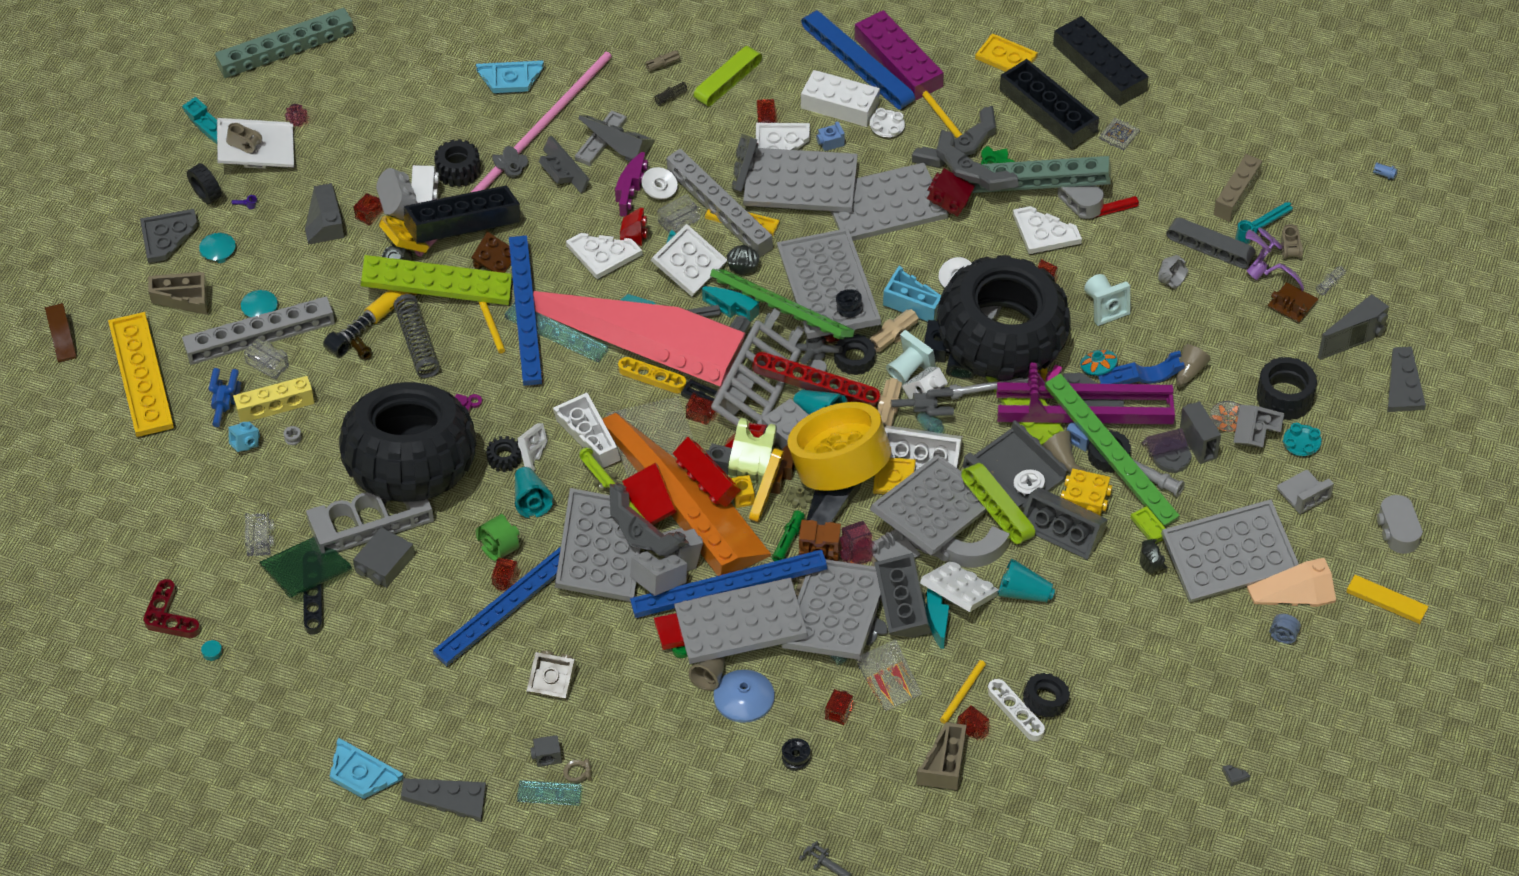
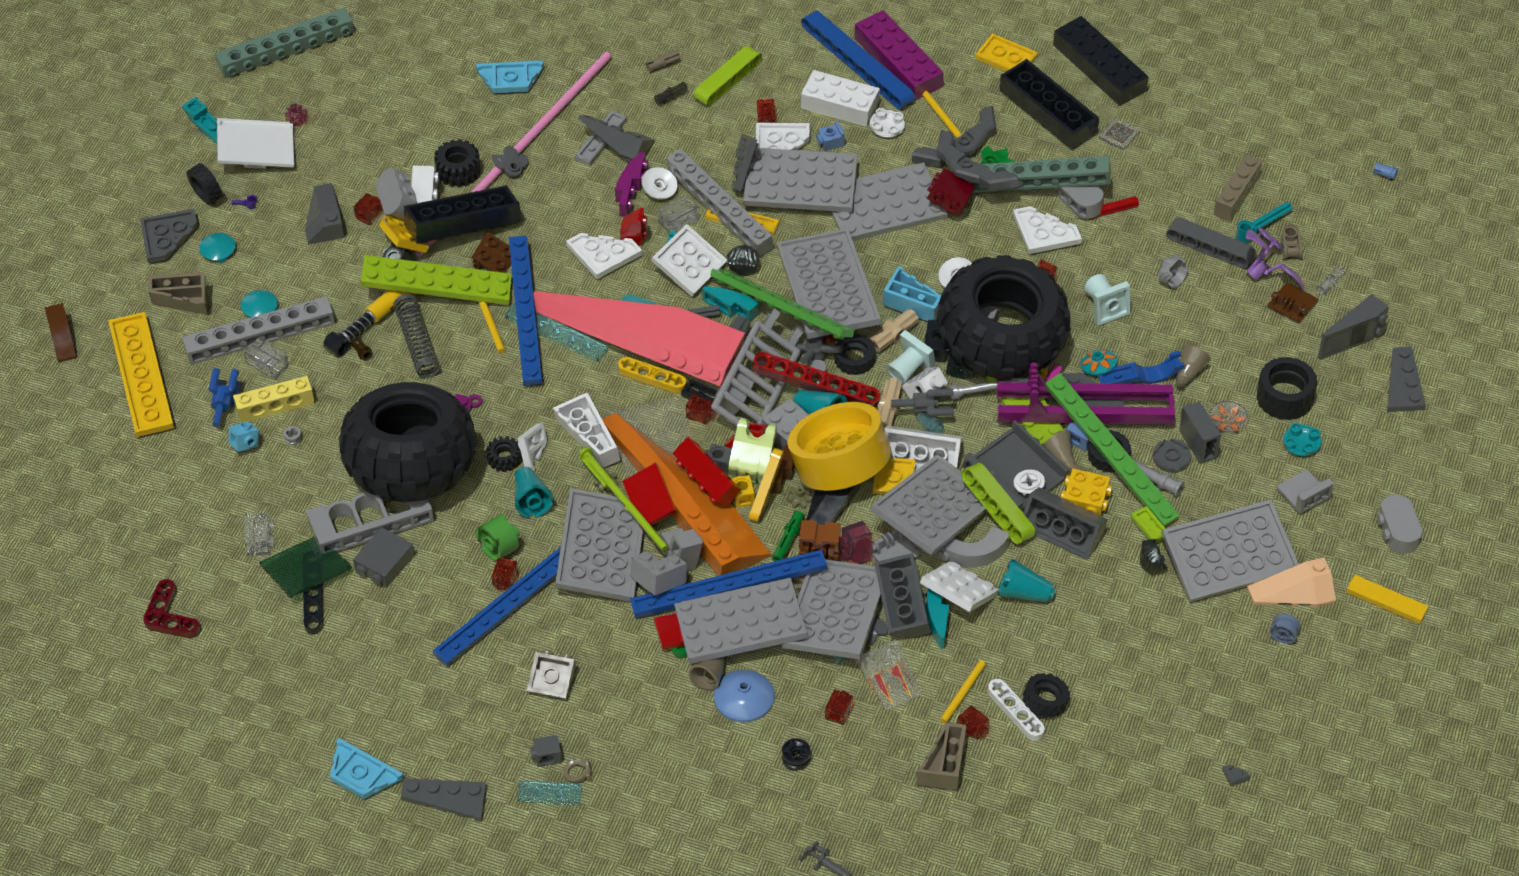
(211, 650): teal tile -> none
(241, 137): dark tan piece -> none
(562, 166): dark grey bracket -> none
(639, 530): dark grey helmet -> none
(849, 303): black wheel -> none
(1165, 442): clear purple panel -> none
(1253, 424): light grey brick -> none

